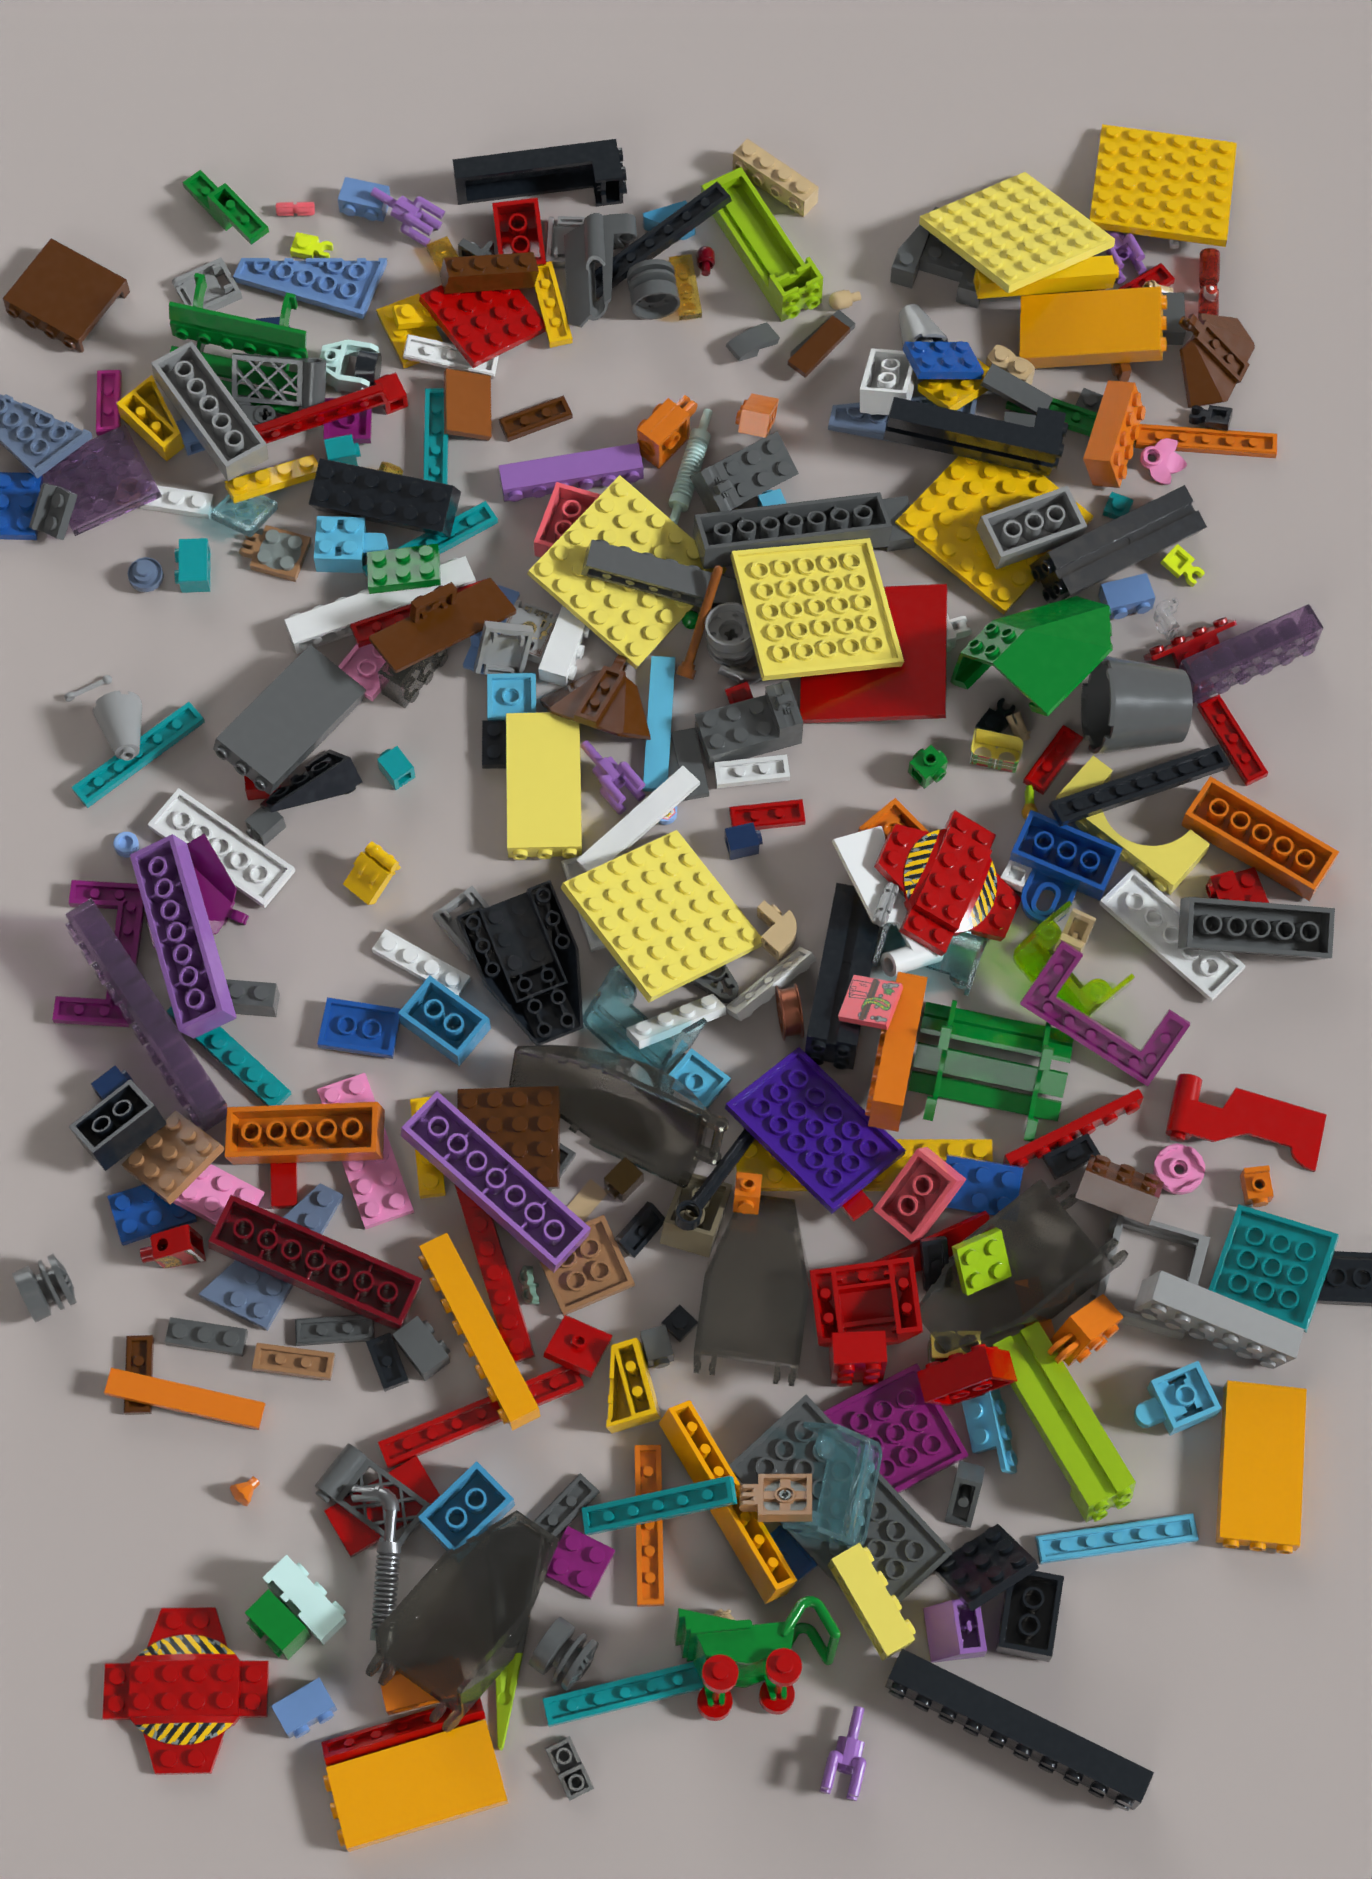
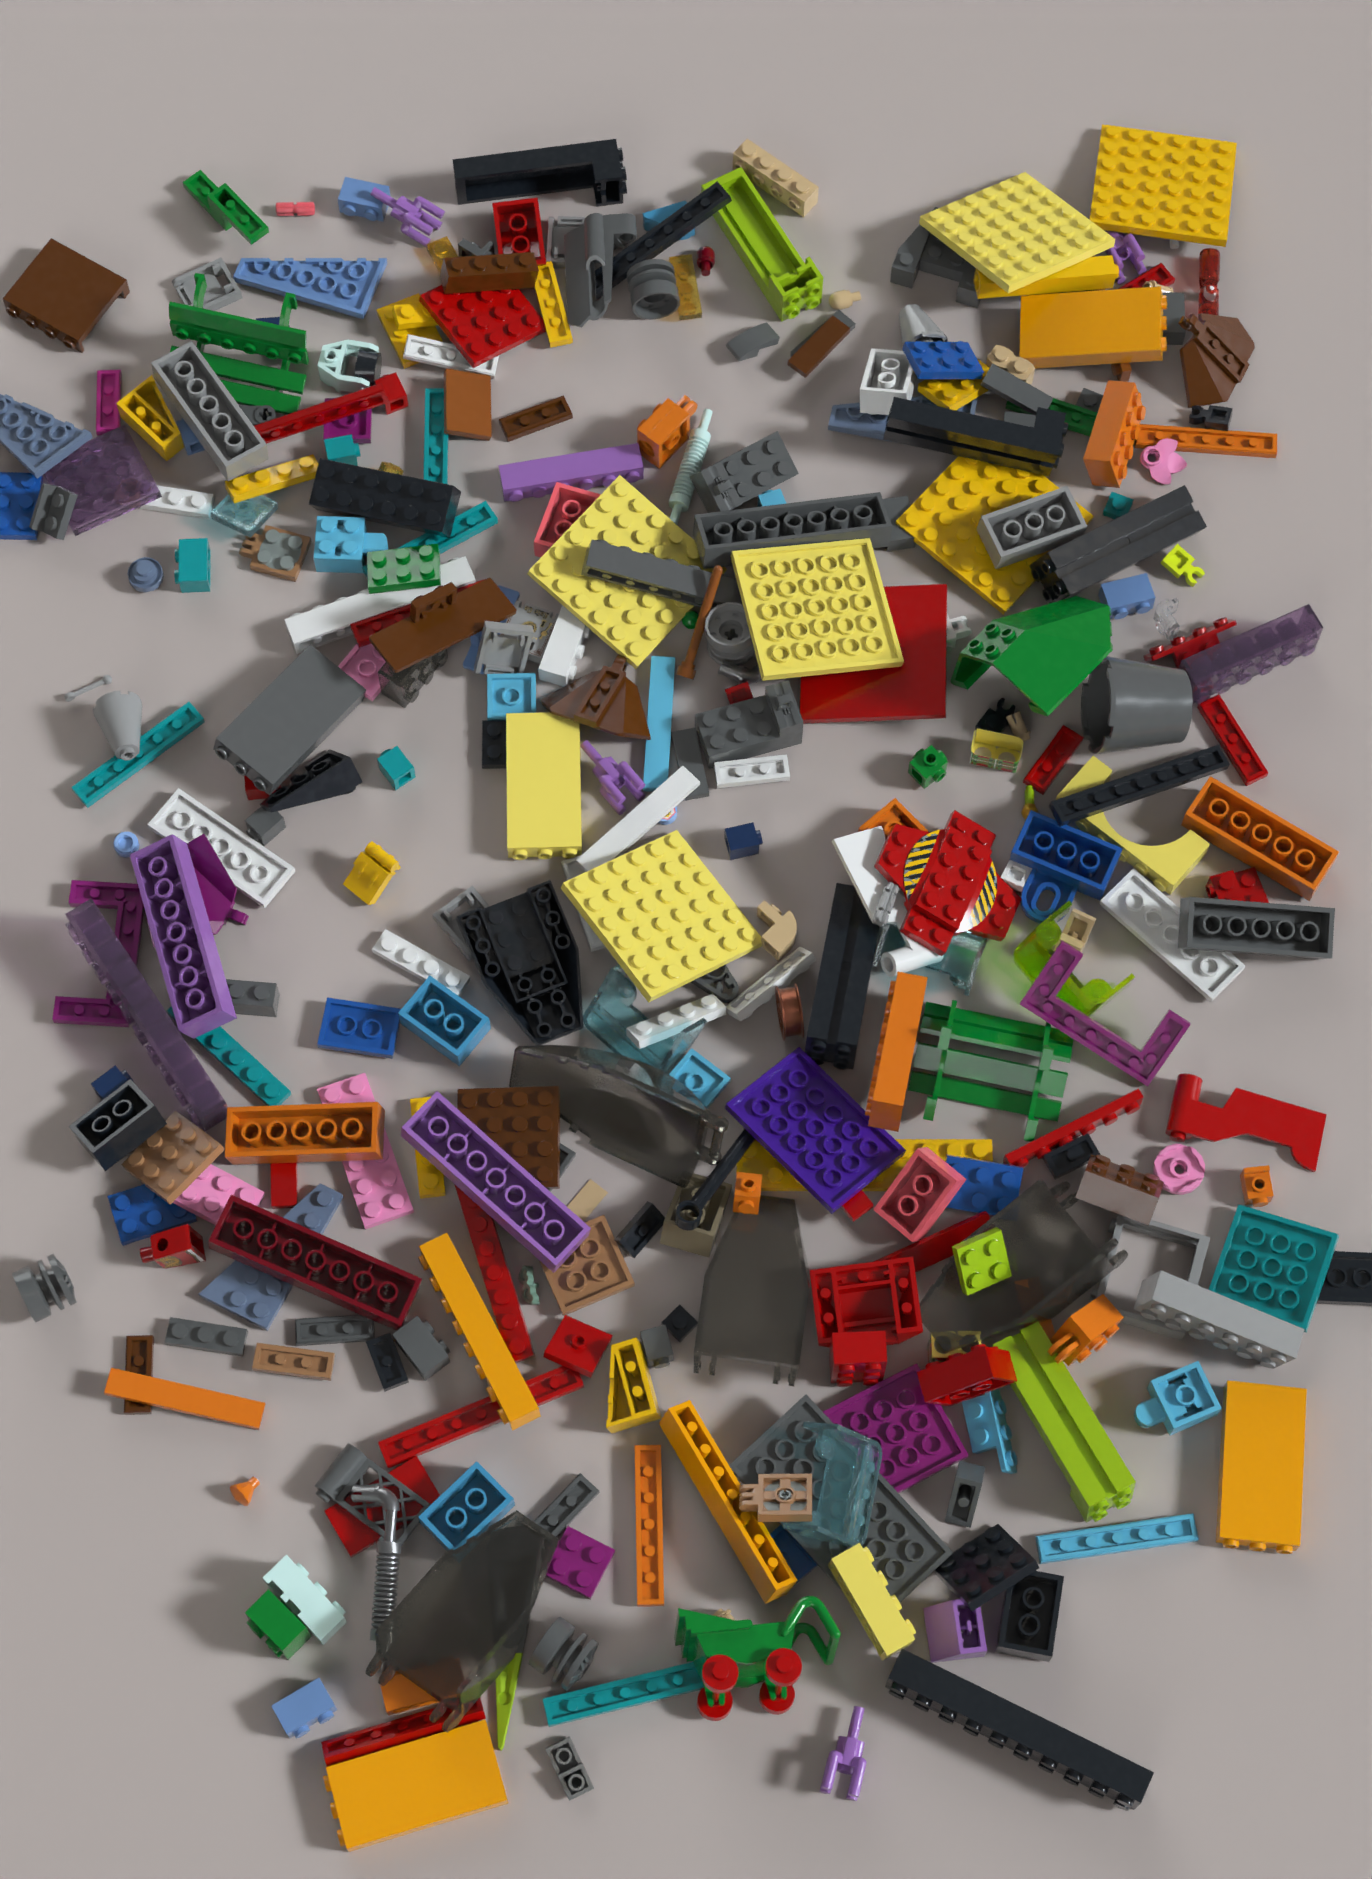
(185, 1690): red plate -> none
(308, 246): neon yellow plate -> none
(309, 387): dark grey piece -> none
(623, 1180): dark brown brick -> none
(659, 1505): teal plate -> none
(757, 415): orange brick -> none
(769, 814): red tile -> none
(870, 1002): coral tile -> none
(933, 1259): black plate -> none

